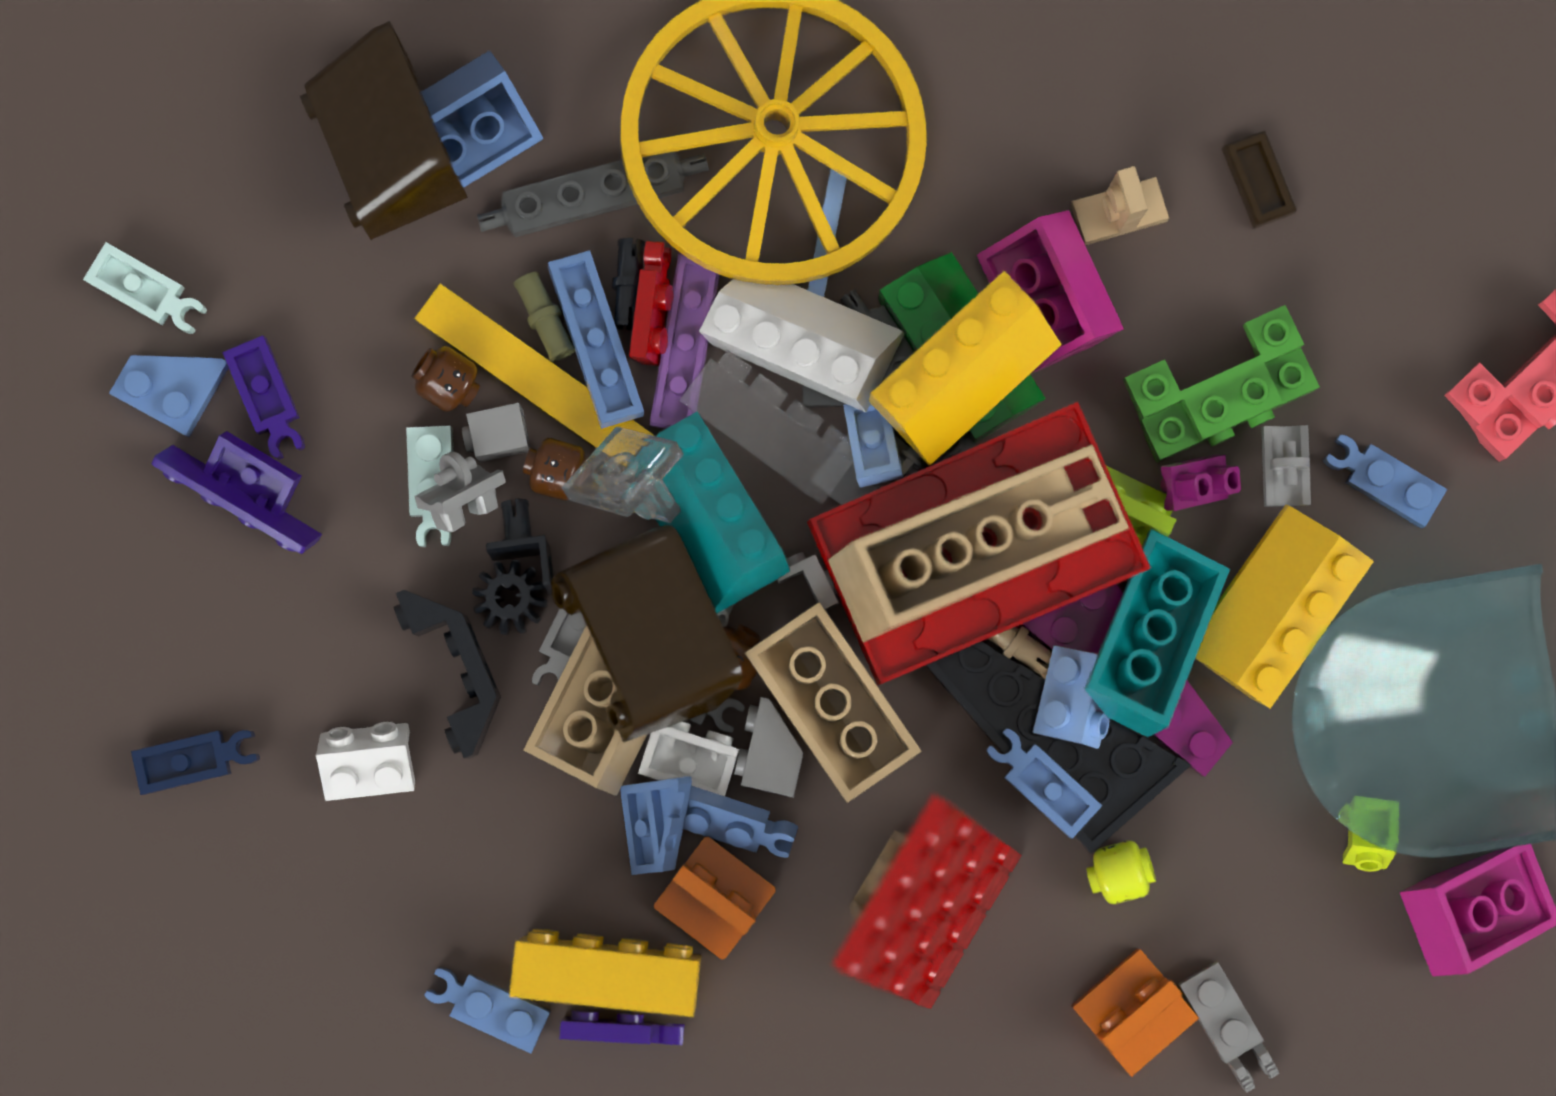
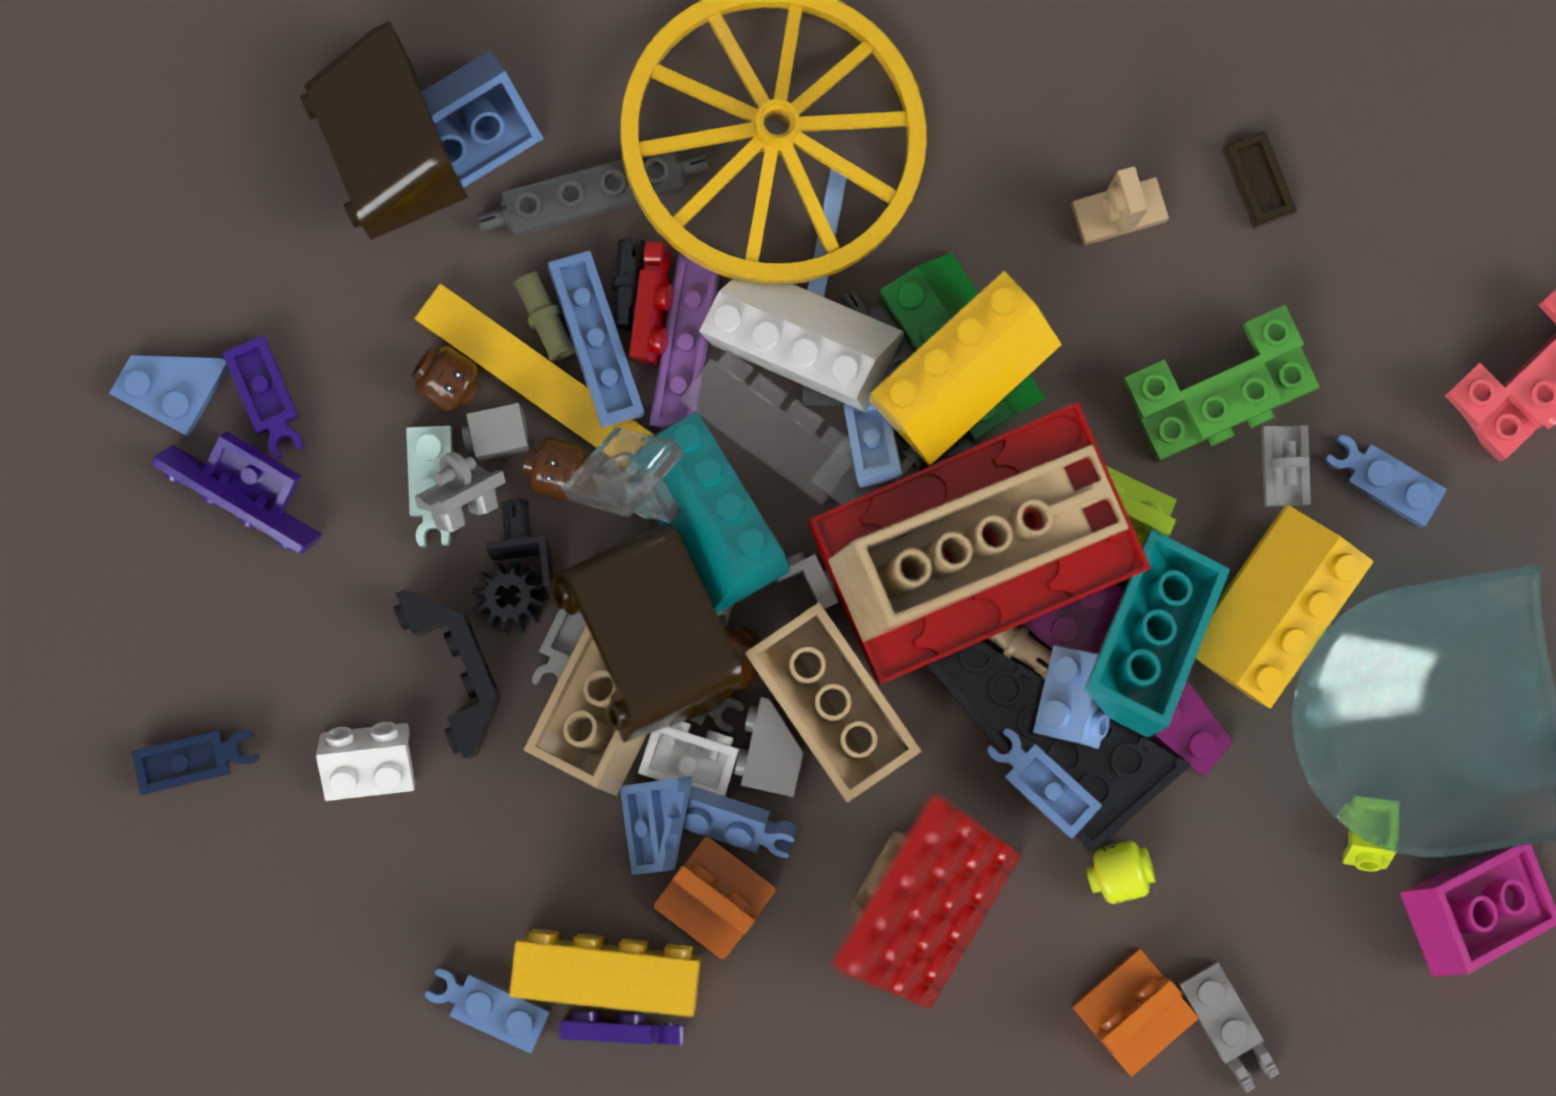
(141, 287): light aqua plate -> none
(1060, 278): dark pink slope -> none
(1198, 482): magenta hips -> none

